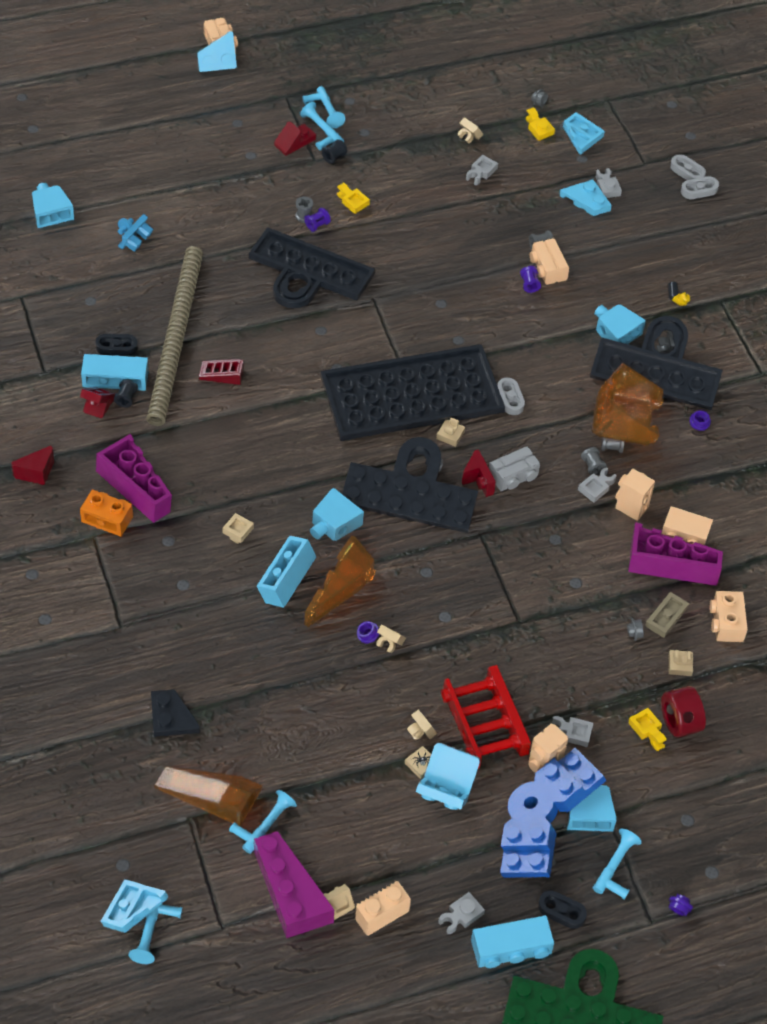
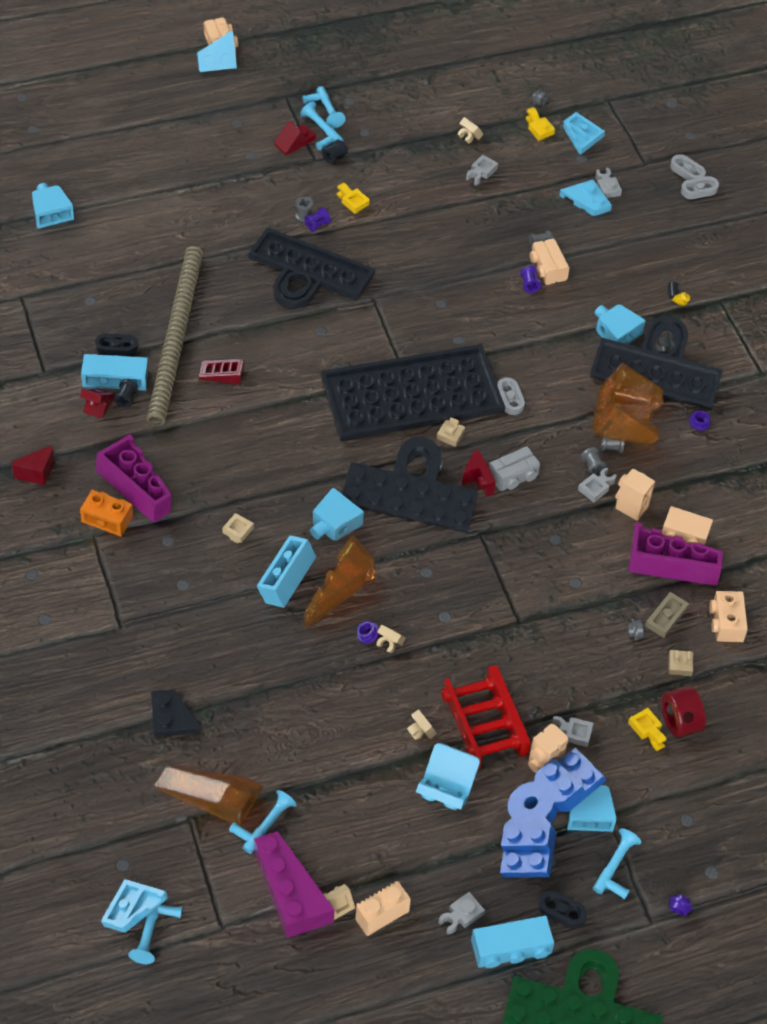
(131, 230): dark azure hips -> none
(418, 761): tan tile -> none

